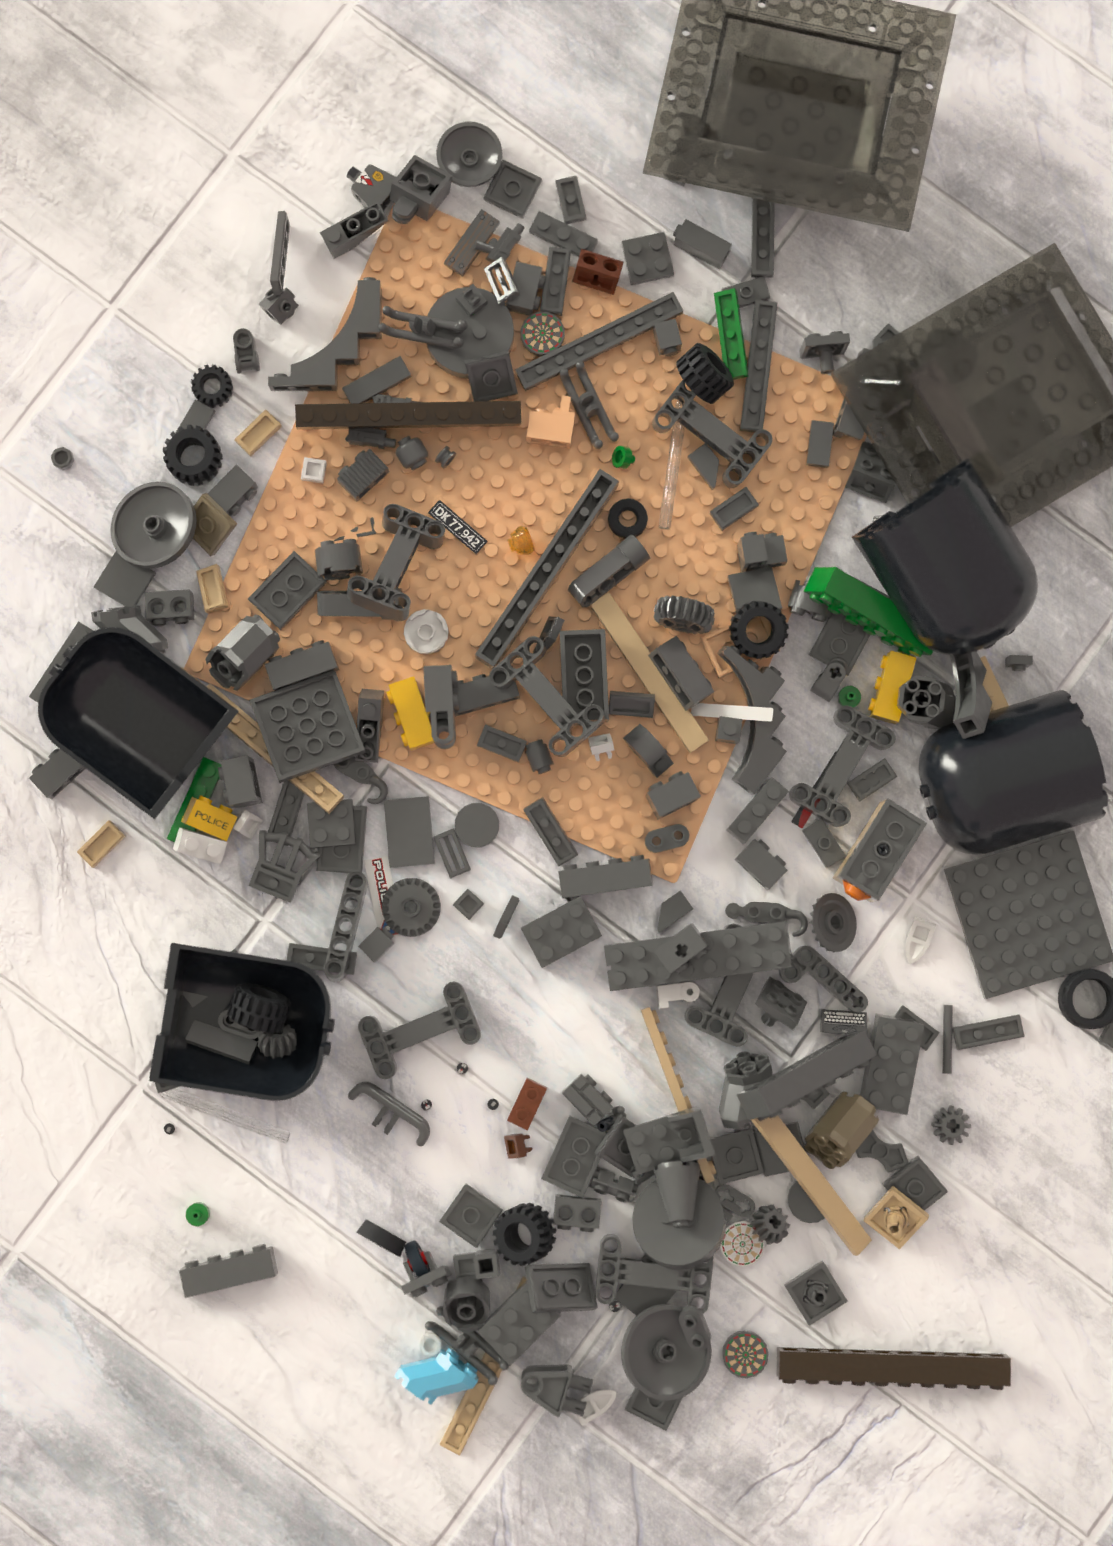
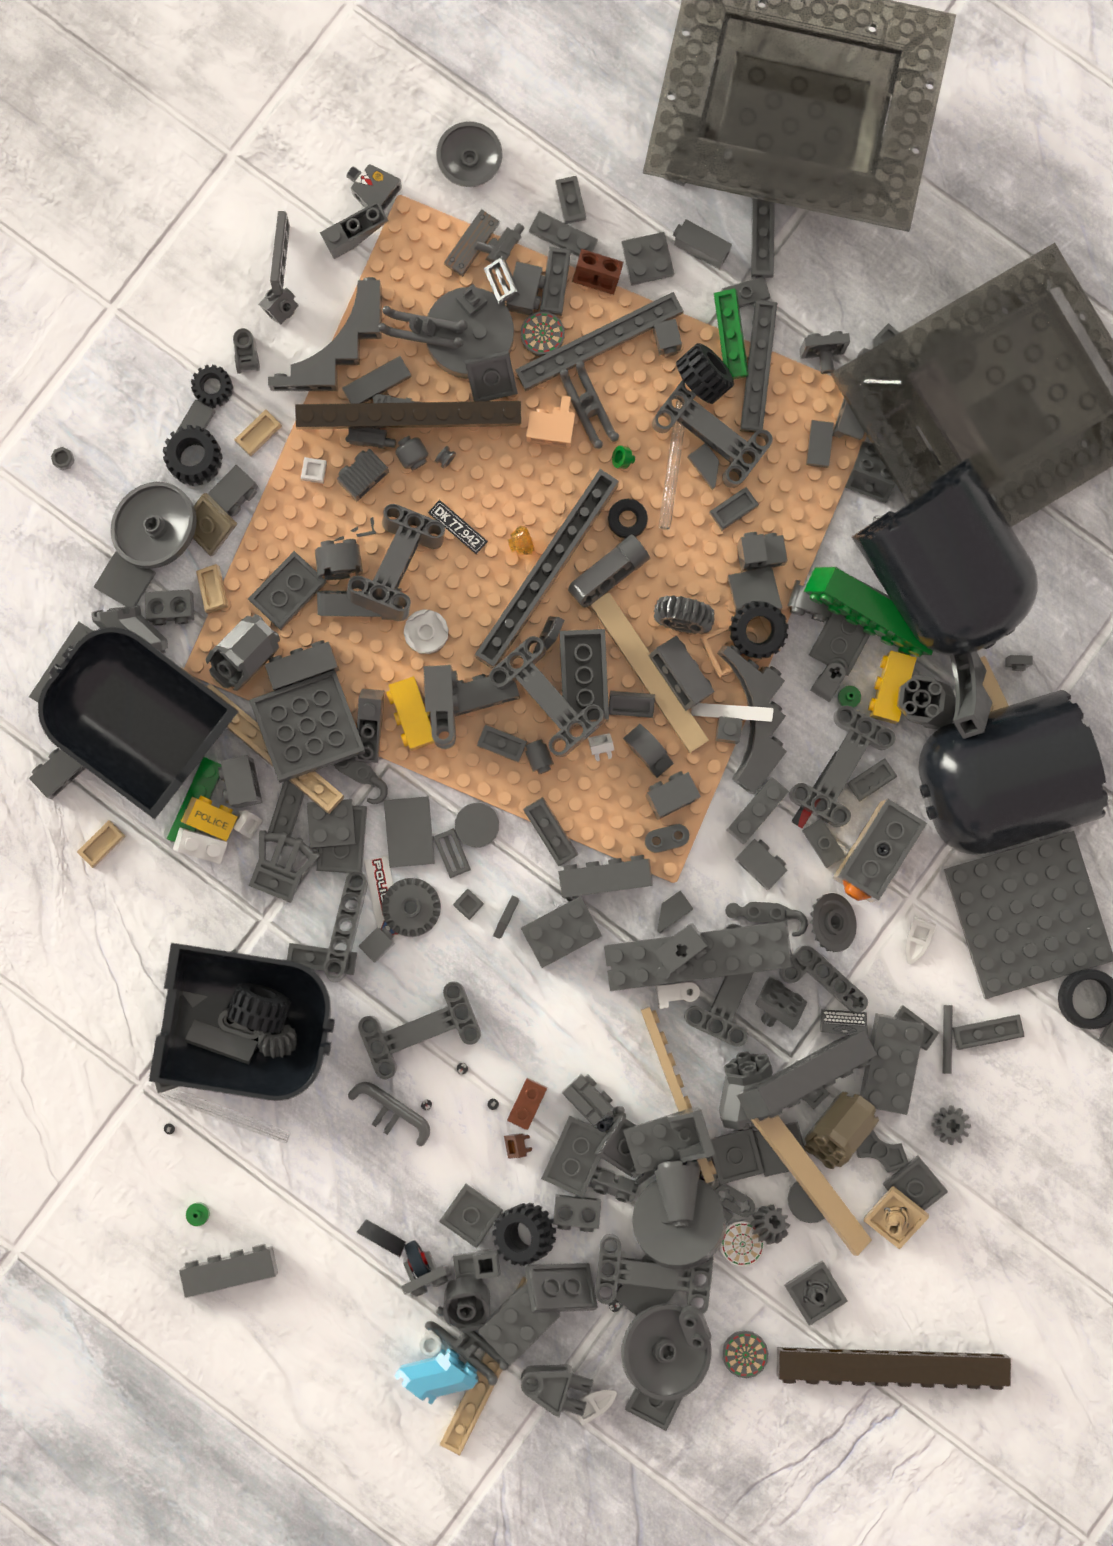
(418, 190): dark grey brick -> none
(512, 189): dark grey tile -> none

